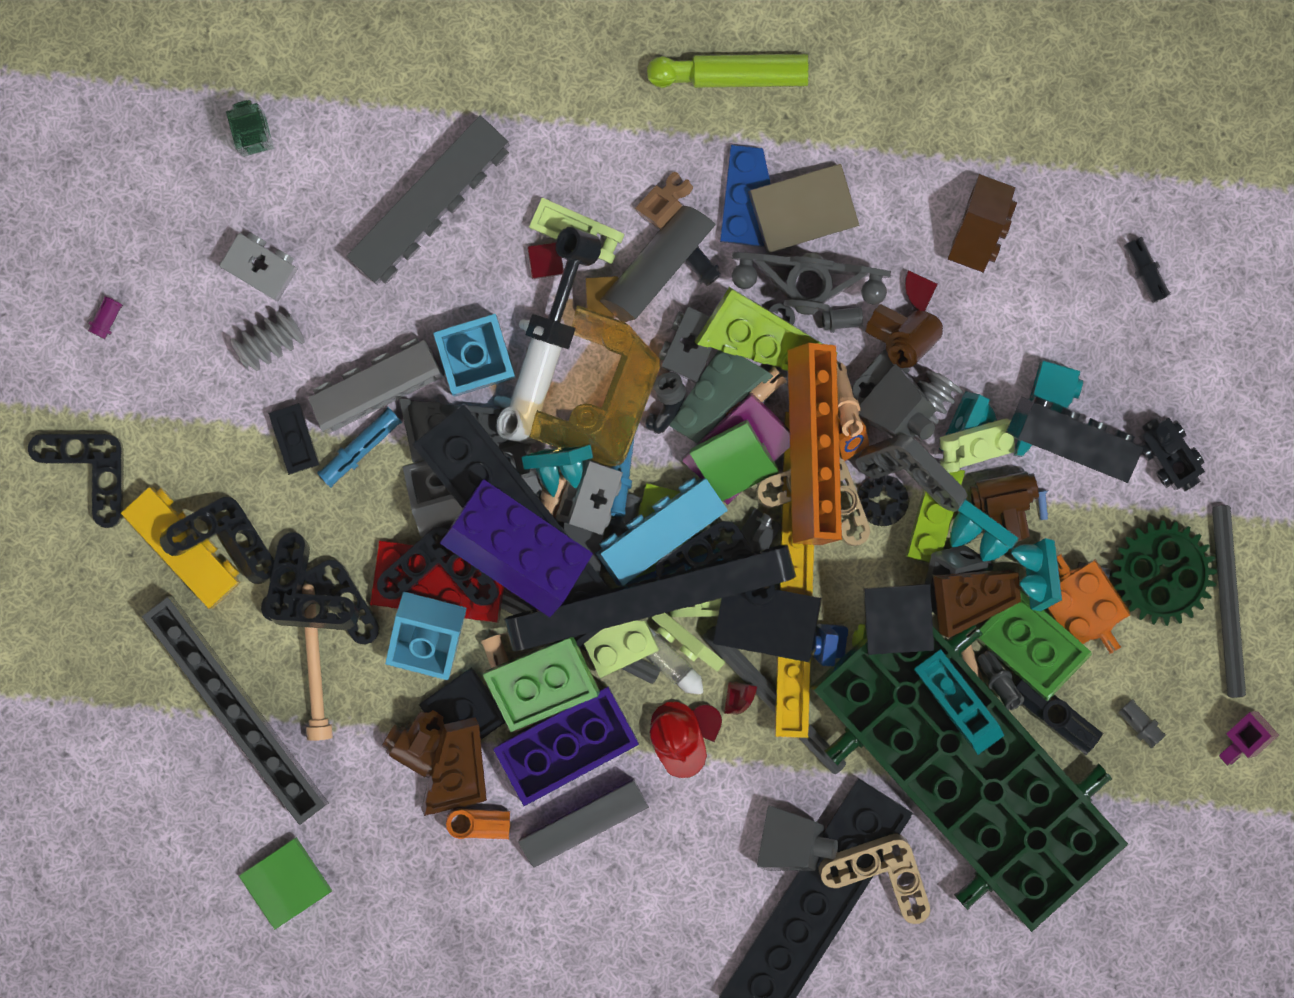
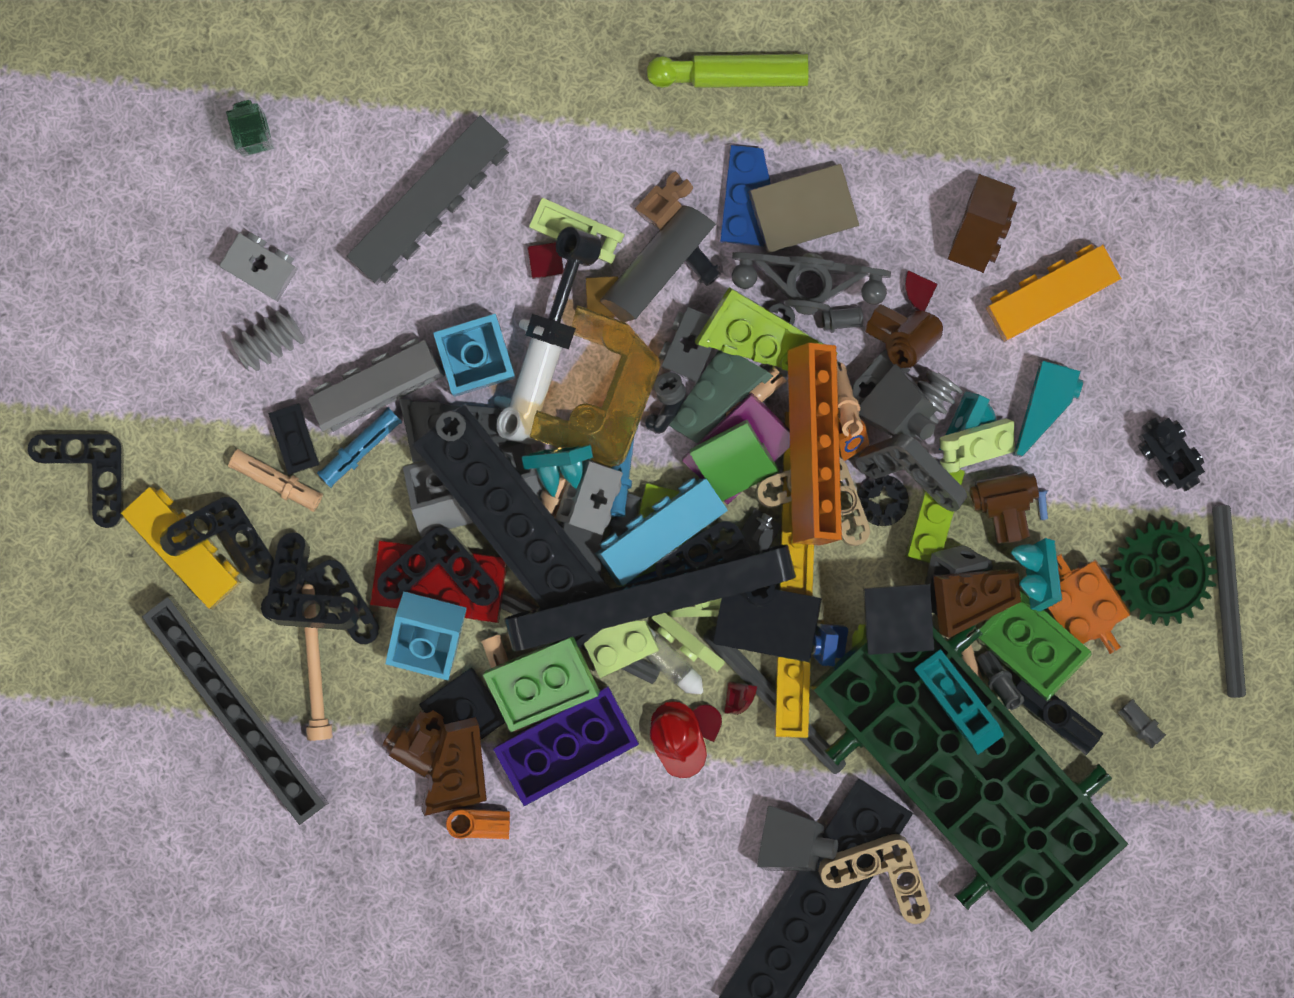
(104, 317): magenta pin -> none
(275, 480): none -> light nougat pin
(285, 883): bright green slope -> none
(441, 423): none -> dark grey bush
(516, 548): dark purple brick -> none
(583, 823): dark grey brick -> none
(971, 522): teal tile -> none
(1053, 292): none -> light orange brick
(1074, 439): black brick -> none
(1147, 270): black pin -> none
(1249, 737): magenta brick -> none

